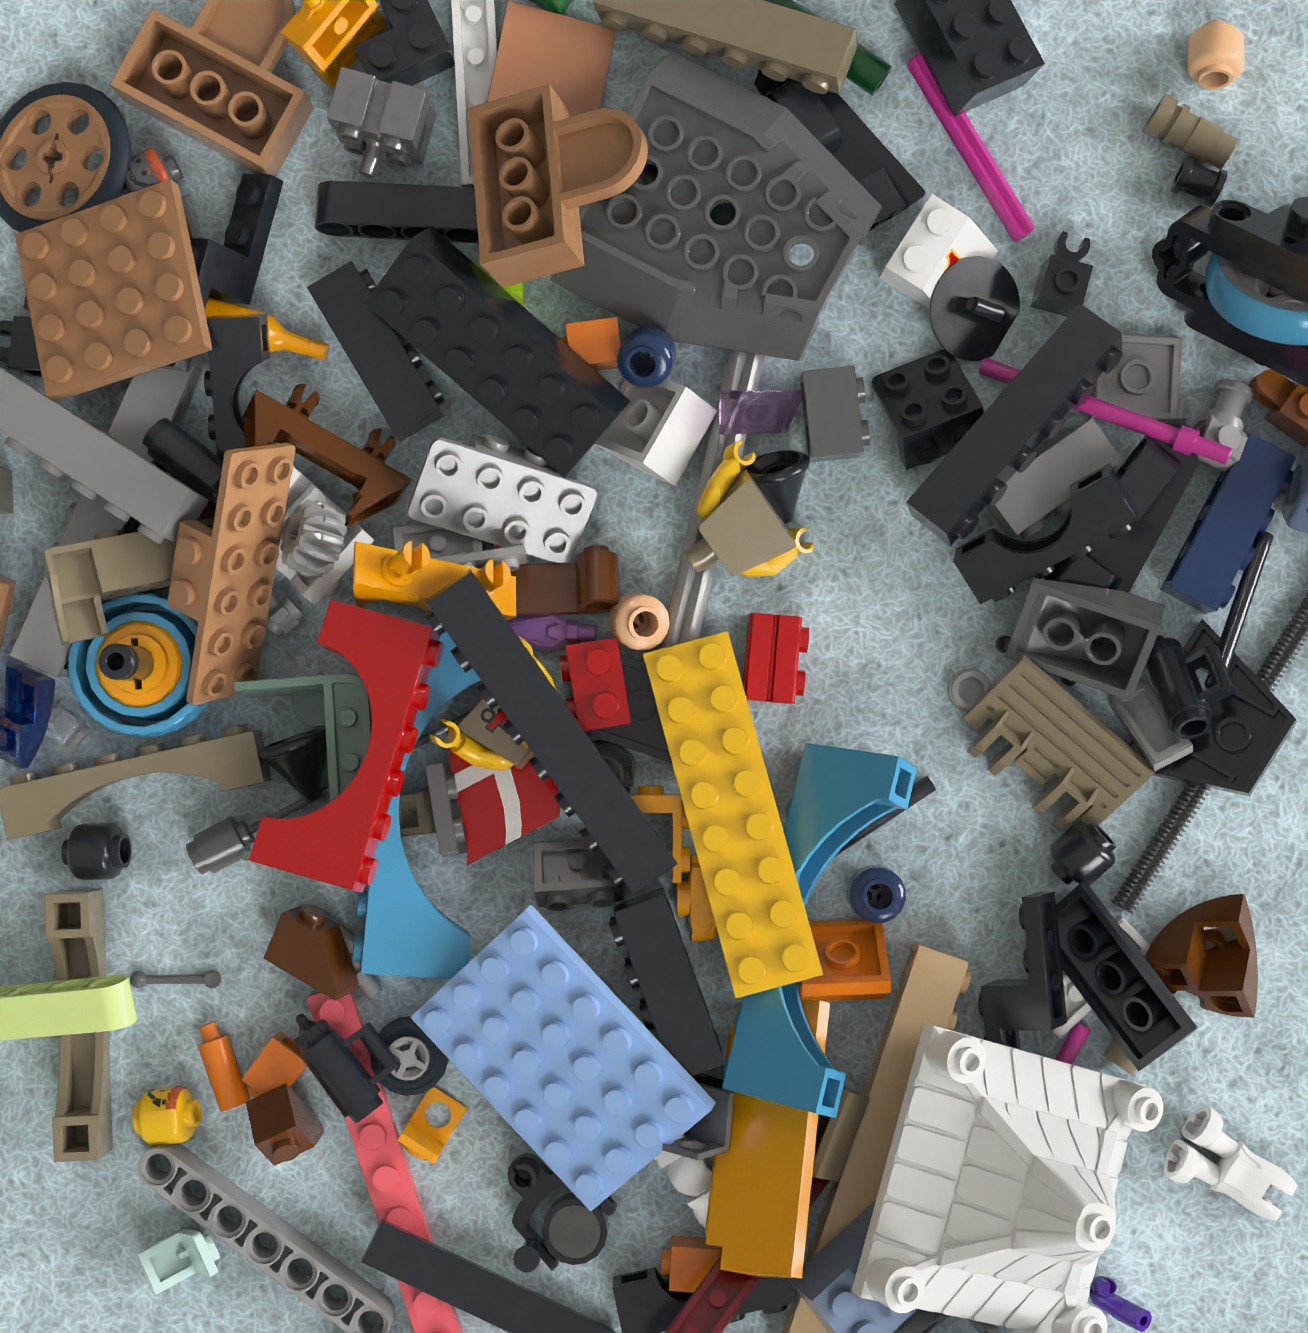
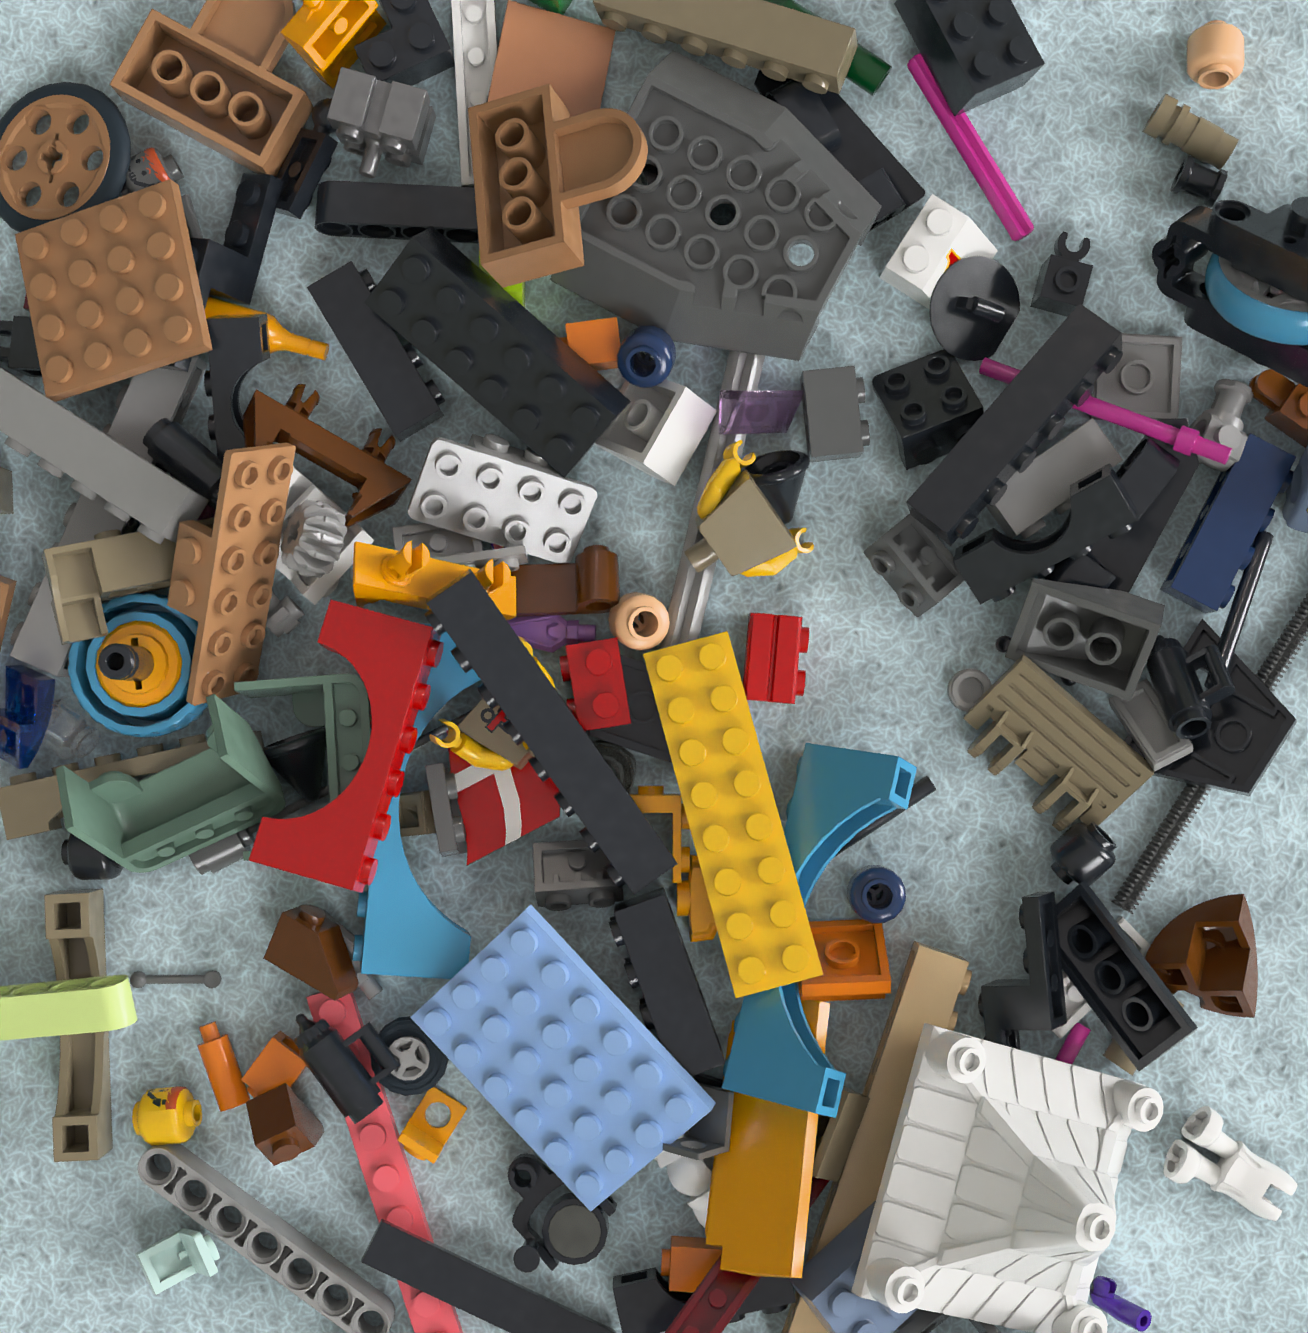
(179, 807): none -> sand green windscreen
(306, 163): none -> black plate
(914, 565): none -> dark grey bracket

